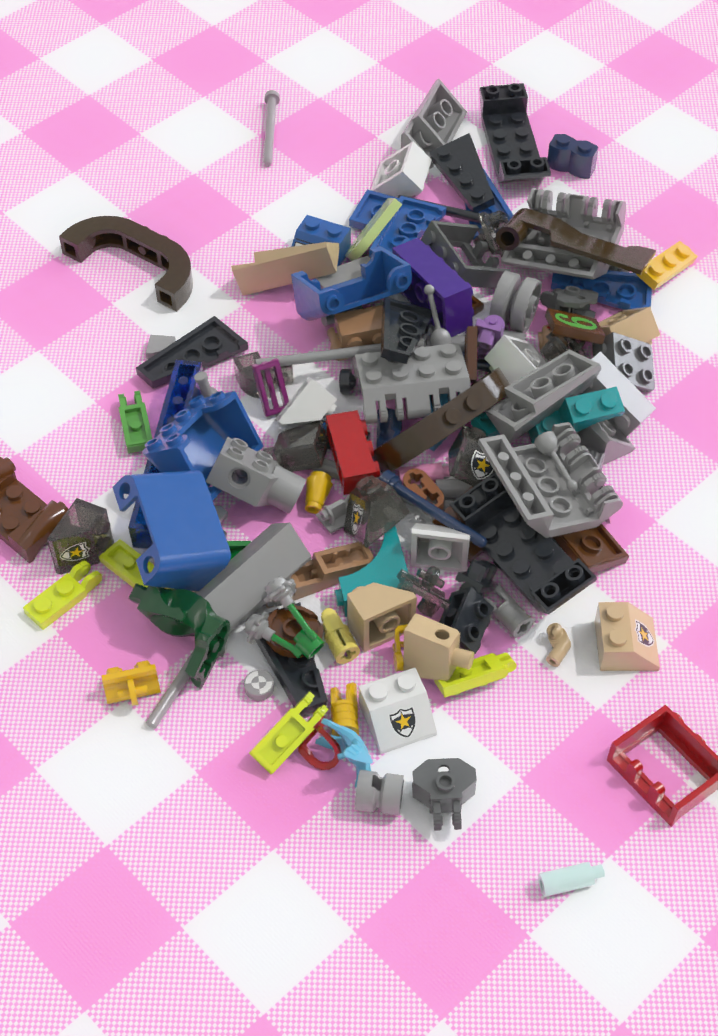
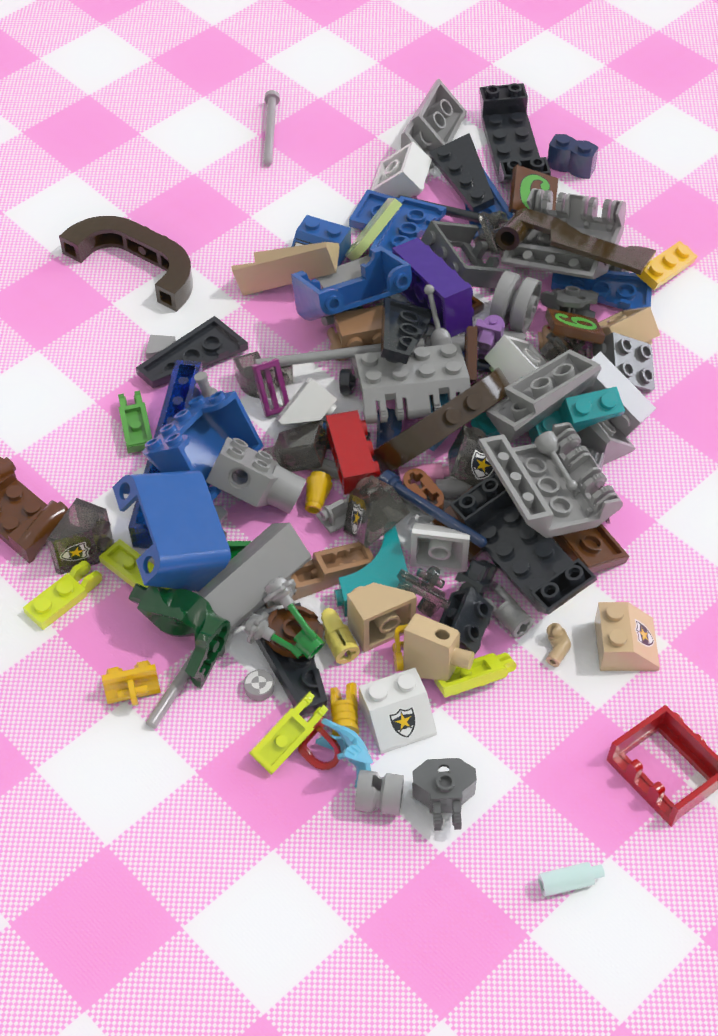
(524, 181): none -> reddish brown tile

